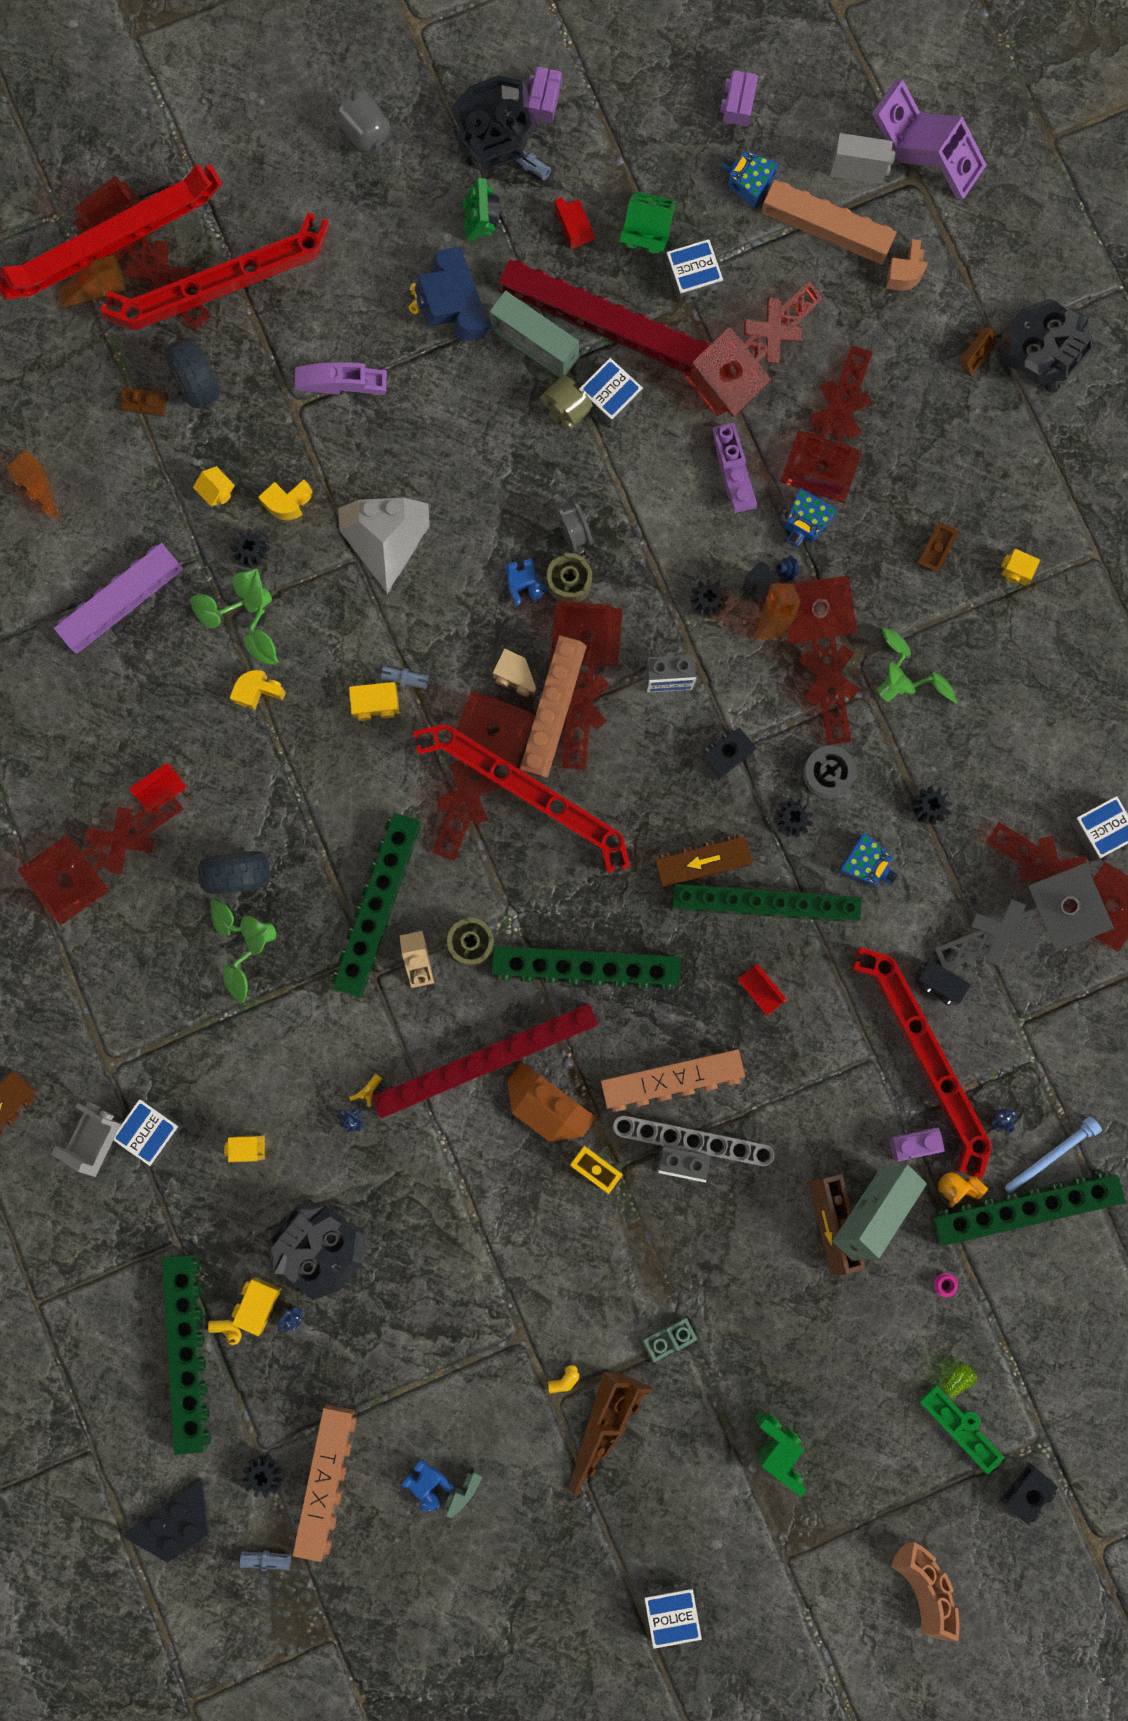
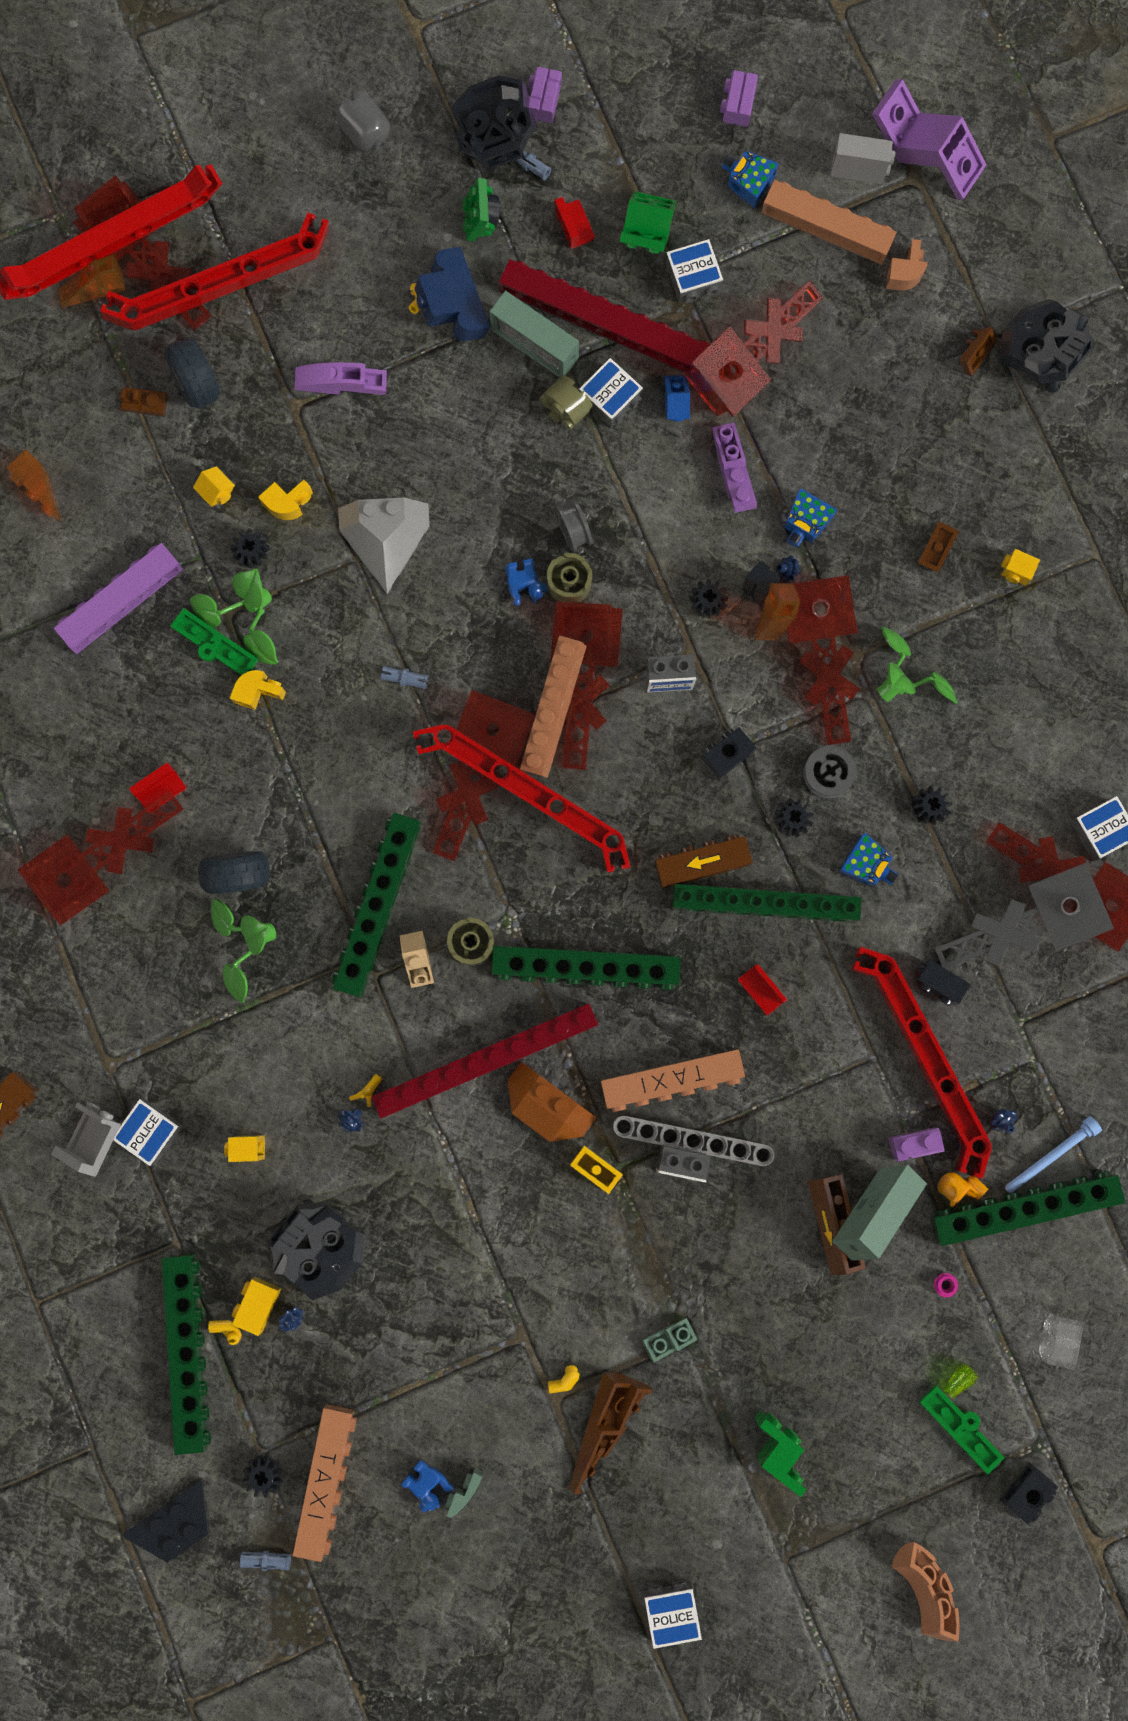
(213, 644): none -> green hinge
(374, 701): yellow brick -> none
(514, 672): tan slope -> none
(677, 398): none -> blue slope
(838, 458): clear red piece -> none
(1061, 1341): none -> clear brick

